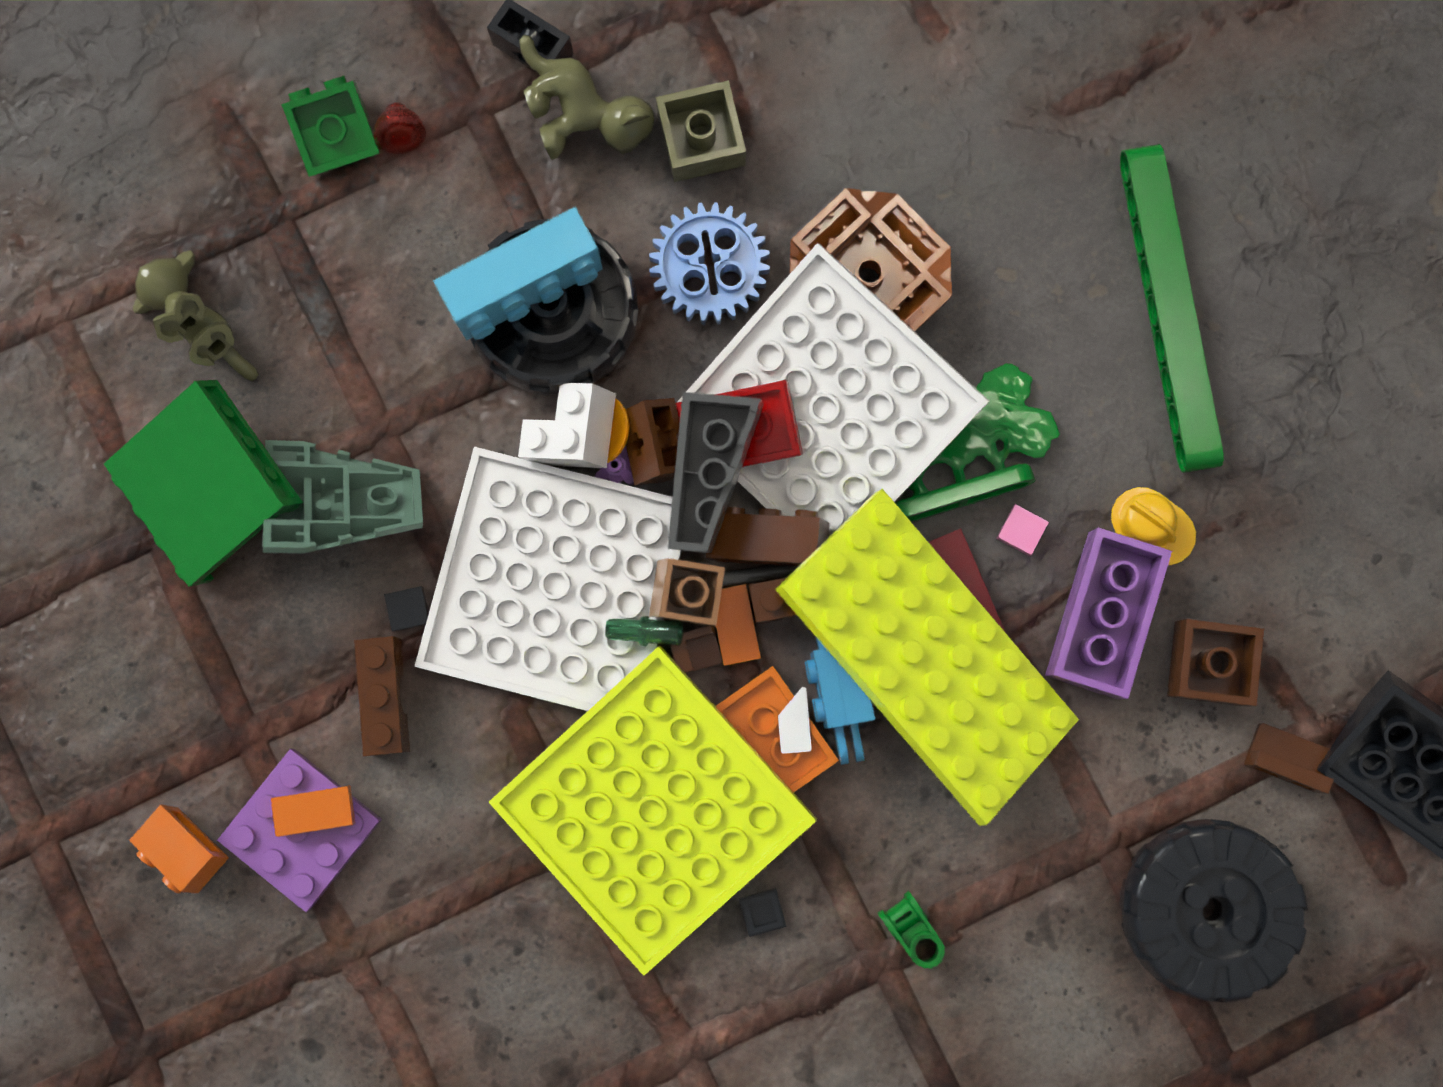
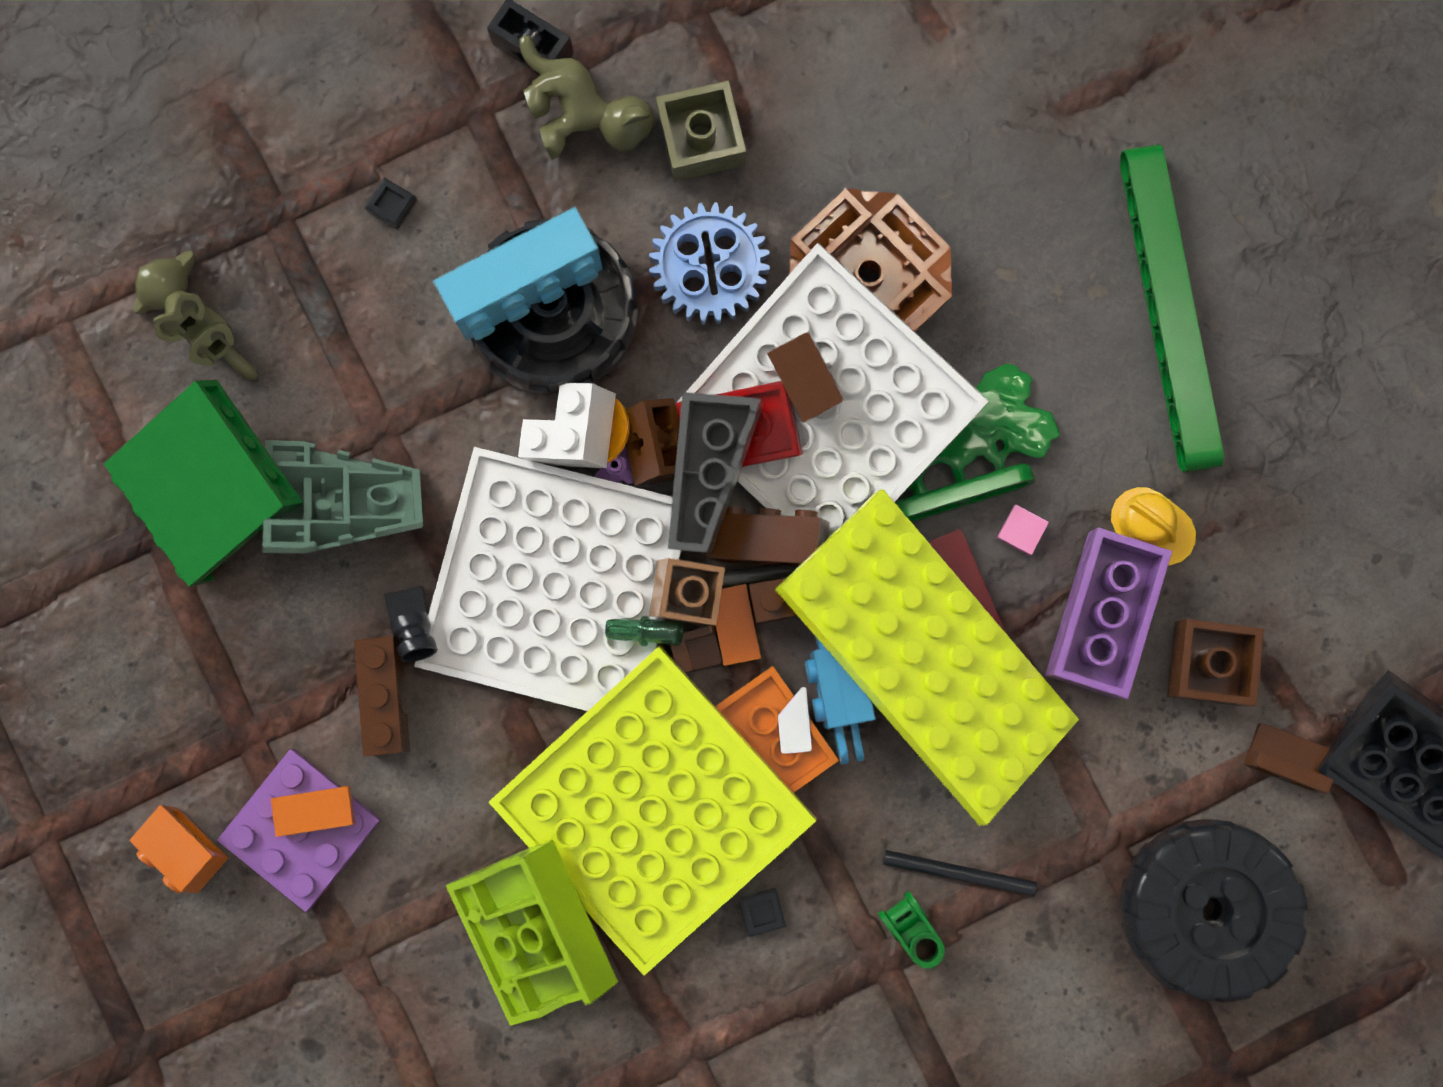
(330, 126): green plate -> none
(391, 203): none -> black tile
(399, 129): clear red brick -> none
(414, 637): none -> black wheel
(532, 934): none -> lime piece
(806, 376): none -> reddish brown panel
(960, 873): none -> black bar

